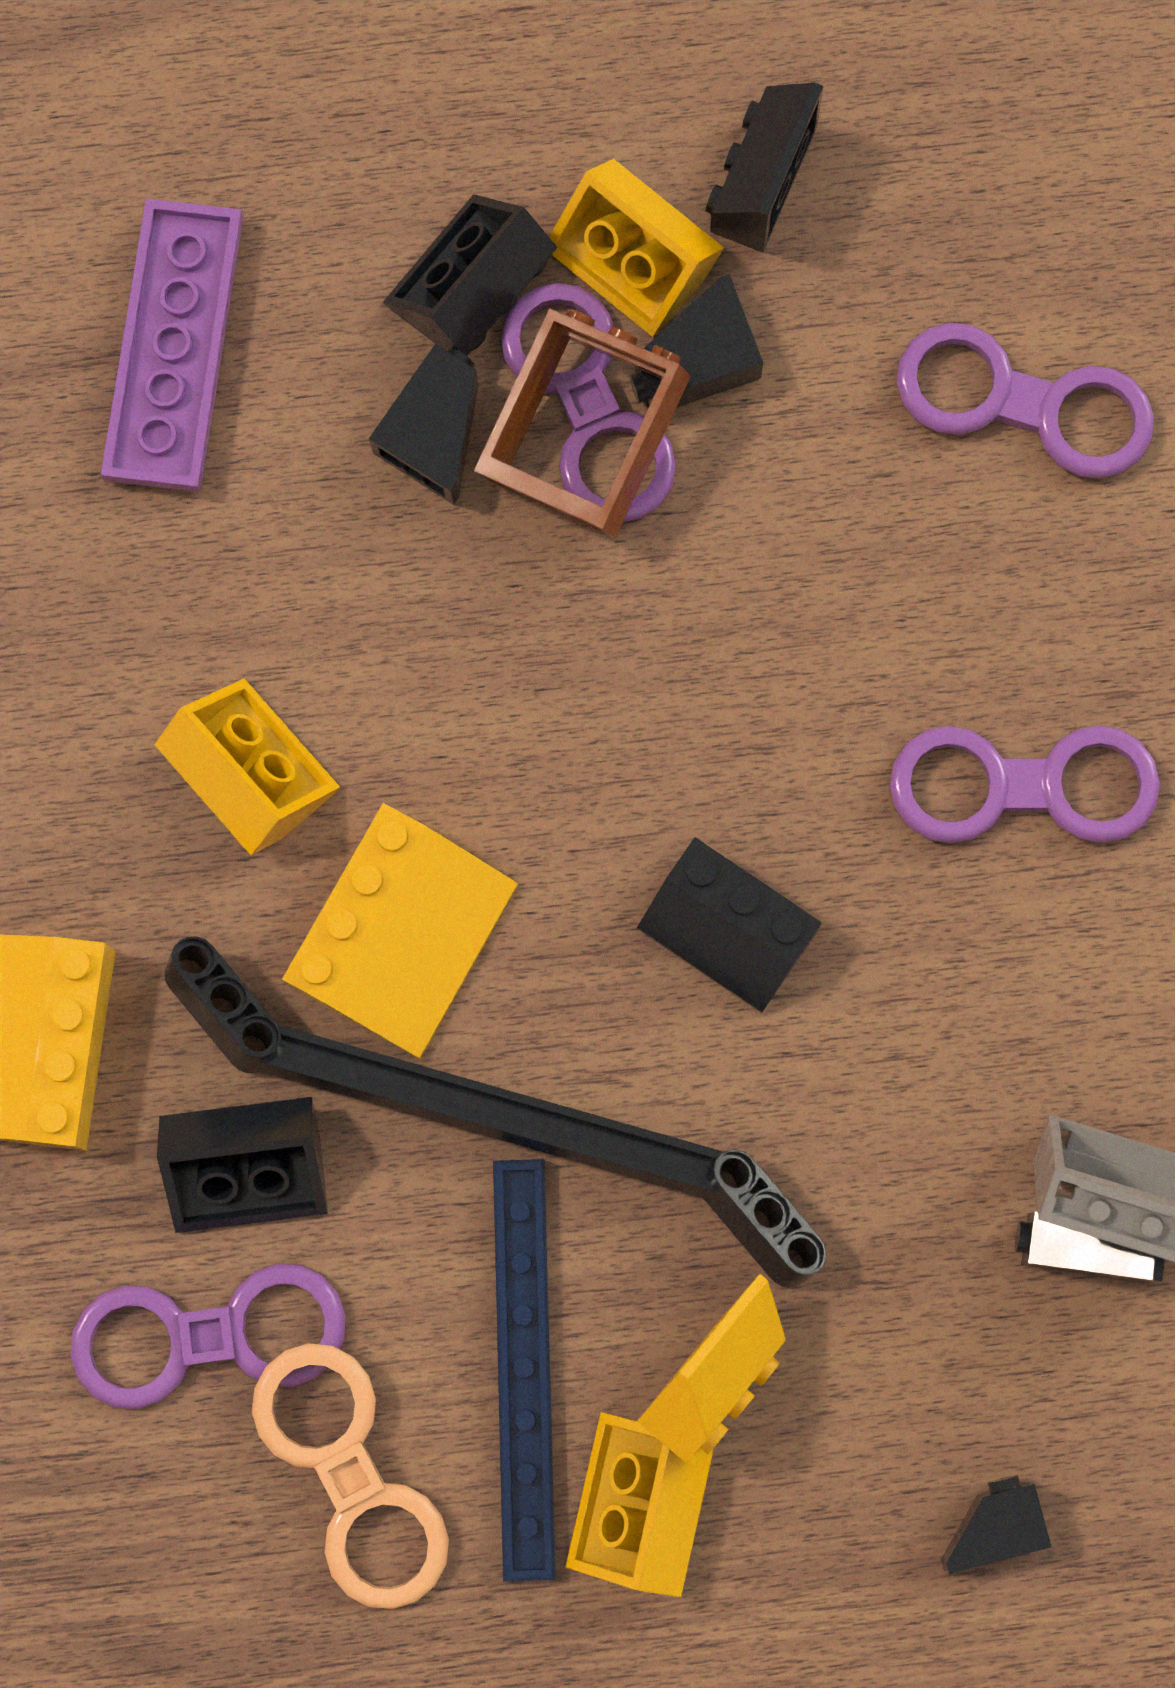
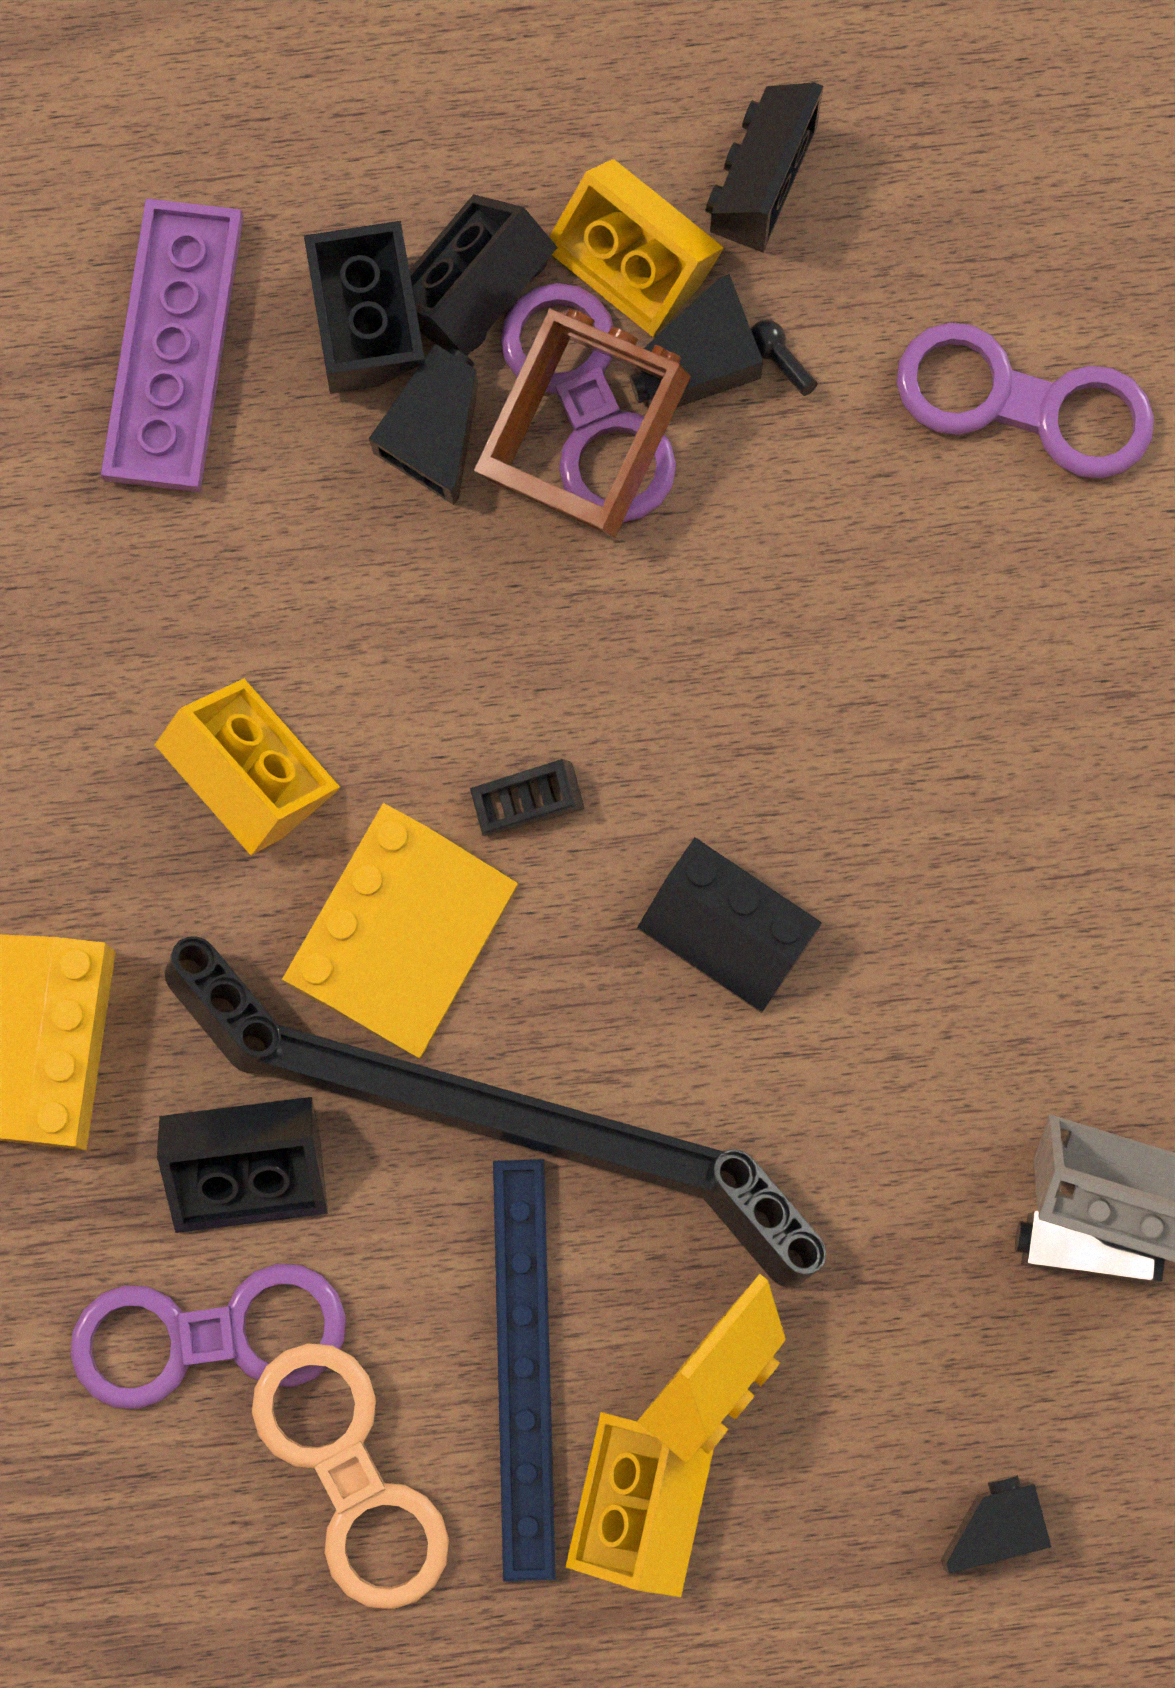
(364, 305): none -> black slope
(568, 785): none -> black slope
(771, 344): none -> black bar
(1025, 784): medium lavender bar -> none

